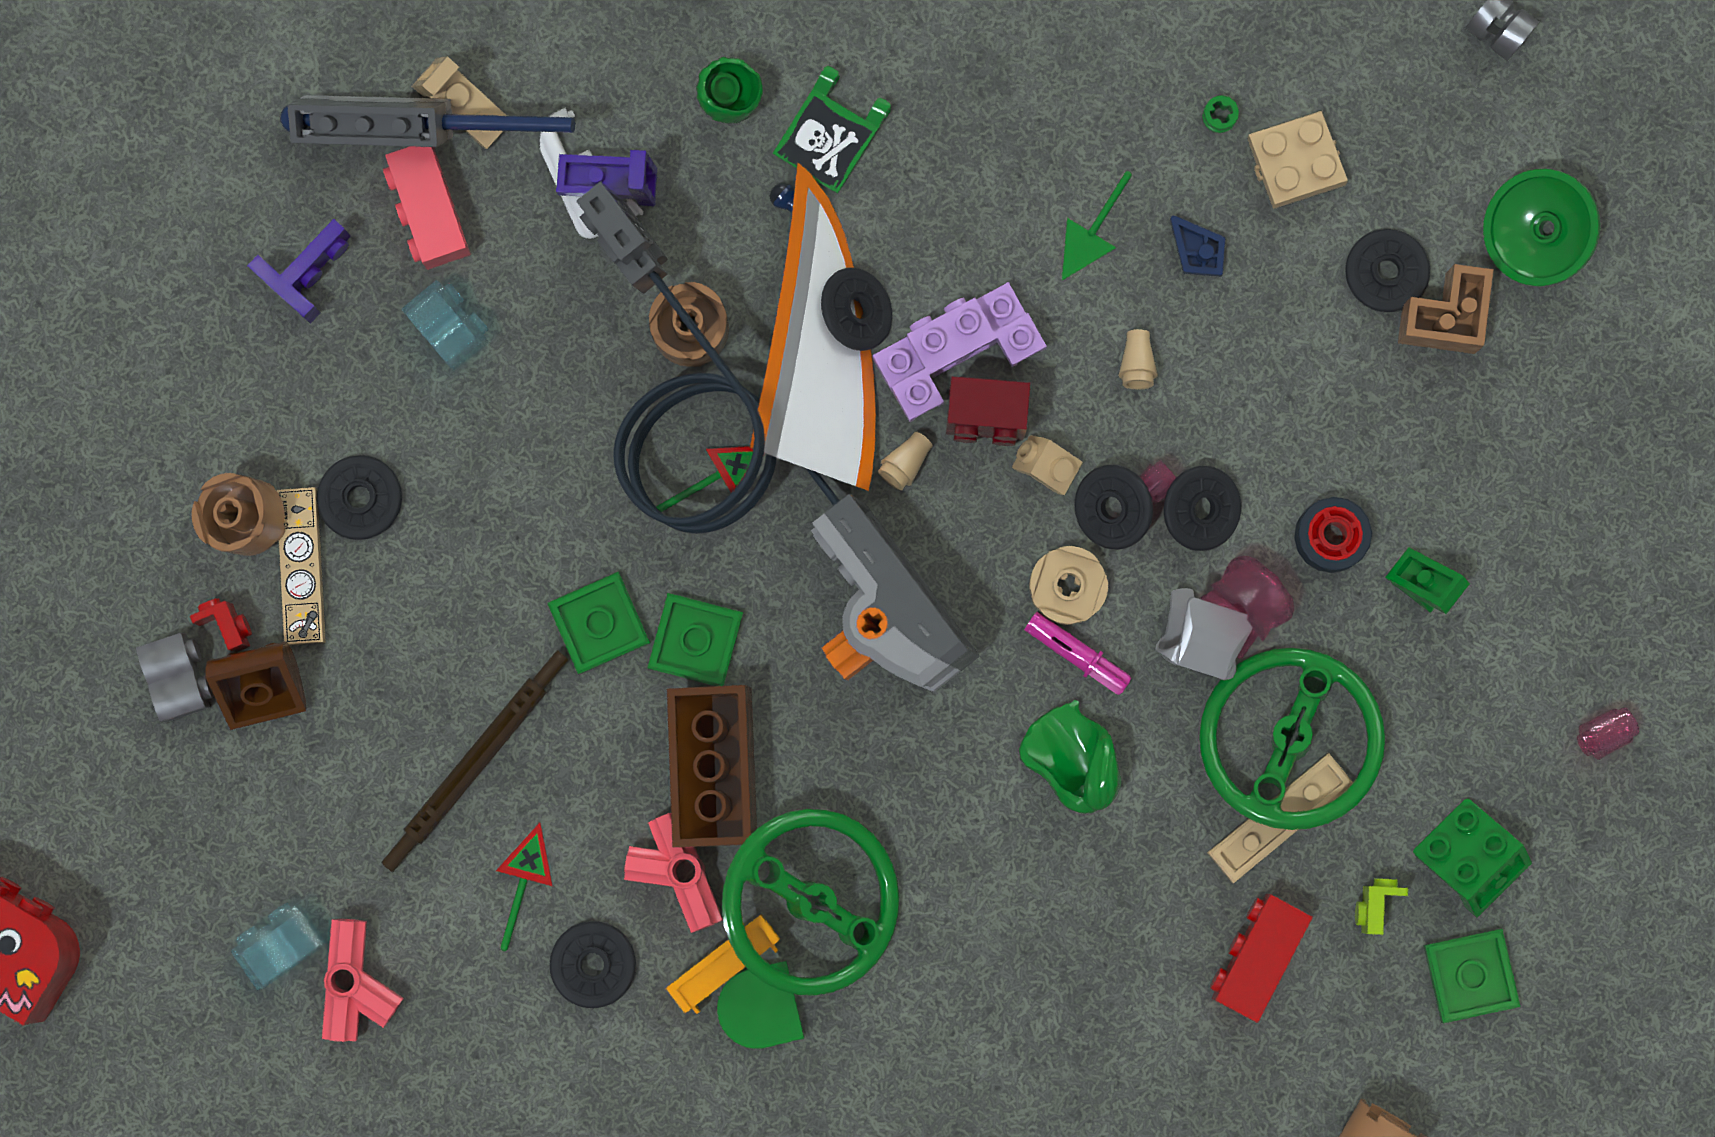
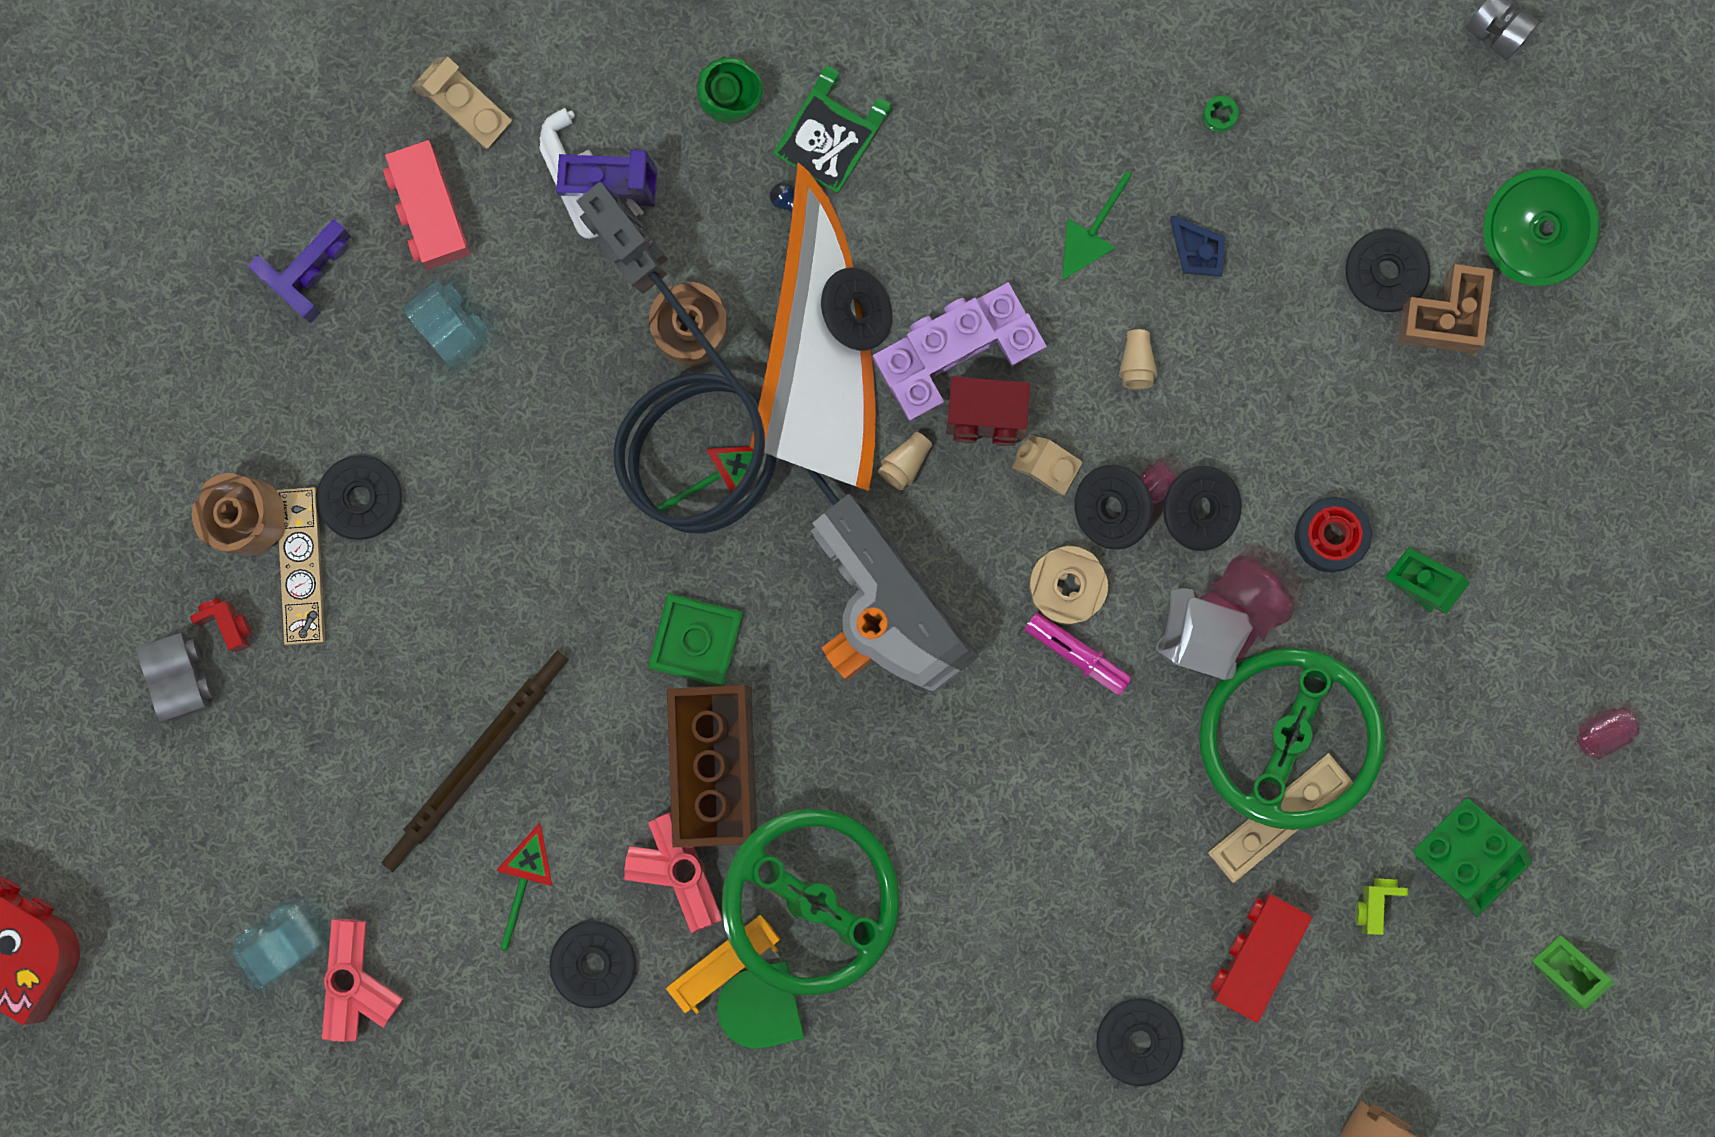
(257, 685): reddish brown brick -> none
(396, 121): dark grey piece -> none
(598, 623): green tile -> none
(1073, 758): green piece -> none
(1114, 1037): none -> black wheel
(1297, 159): tan plate -> none
(1471, 975): green tile -> none
(1572, 973): none -> bright green slope

